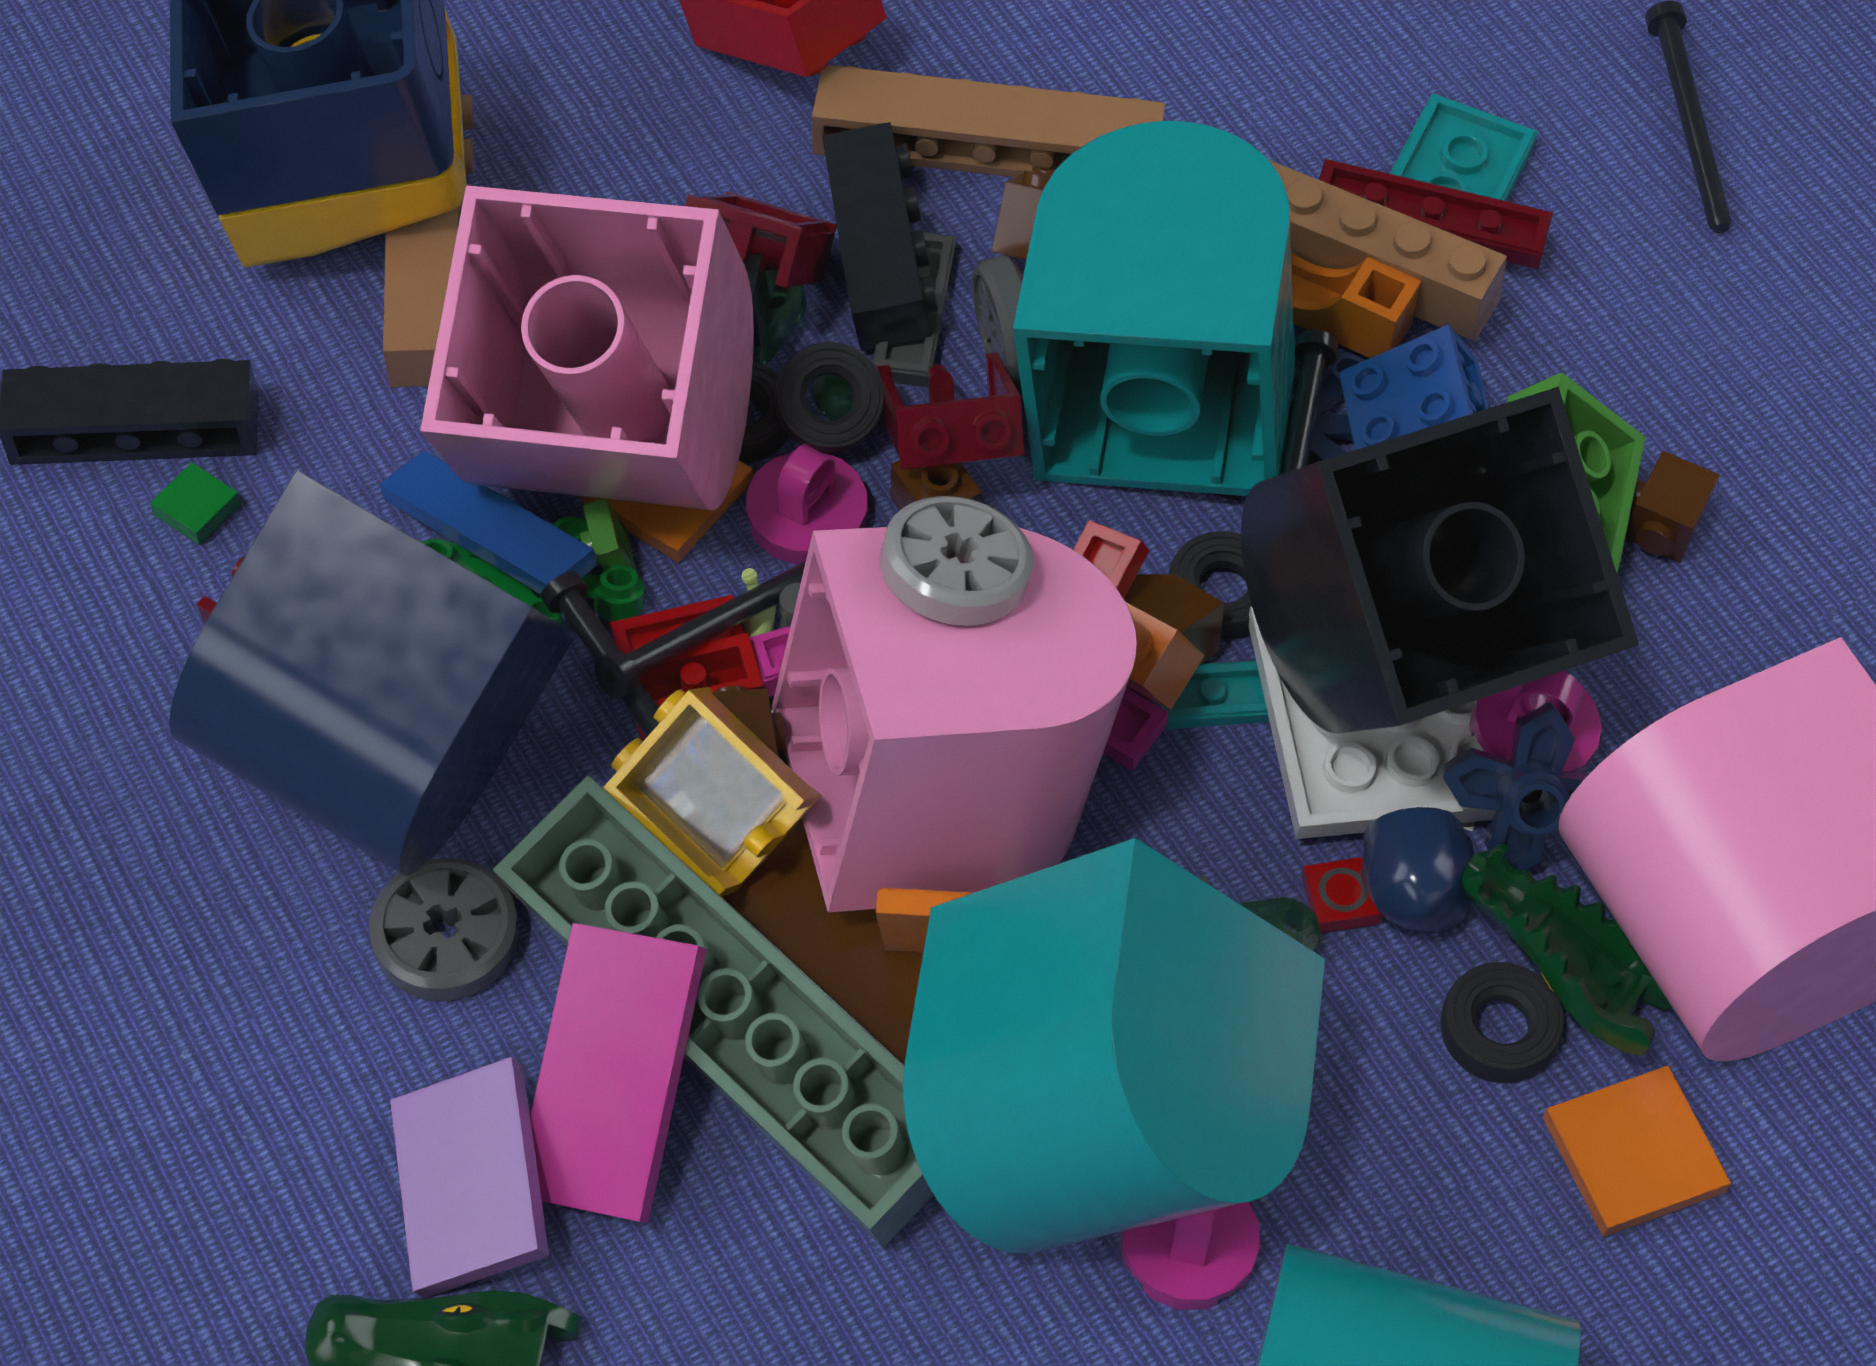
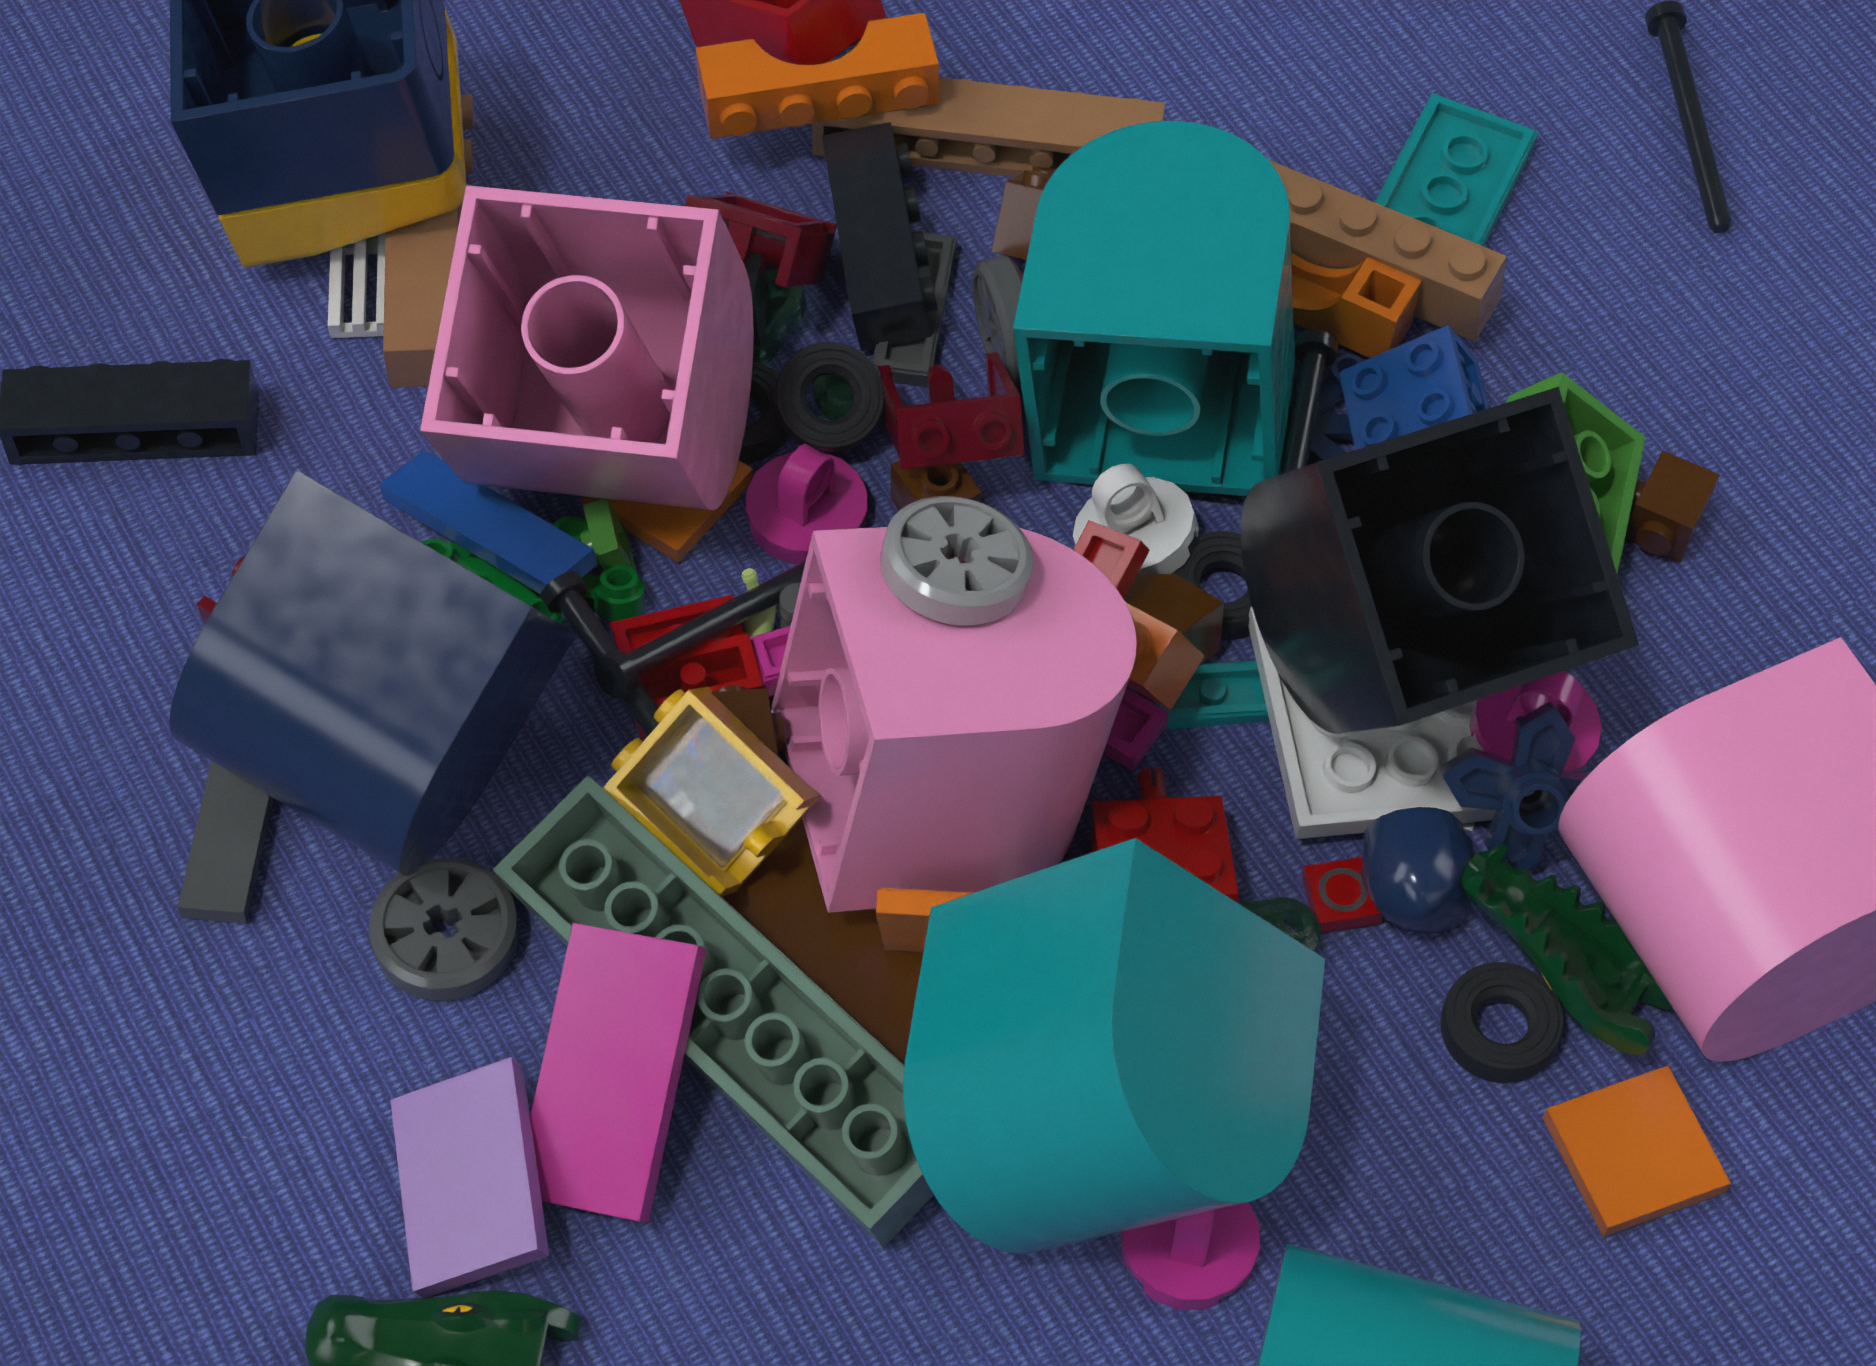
(195, 503): green tile -> none
(225, 849): none -> dark grey tile
(358, 326): none -> white tile
(754, 92): none -> orange arch
(1145, 510): none -> white tile
(1180, 828): none -> red plate
(1487, 221): dark red tile -> none

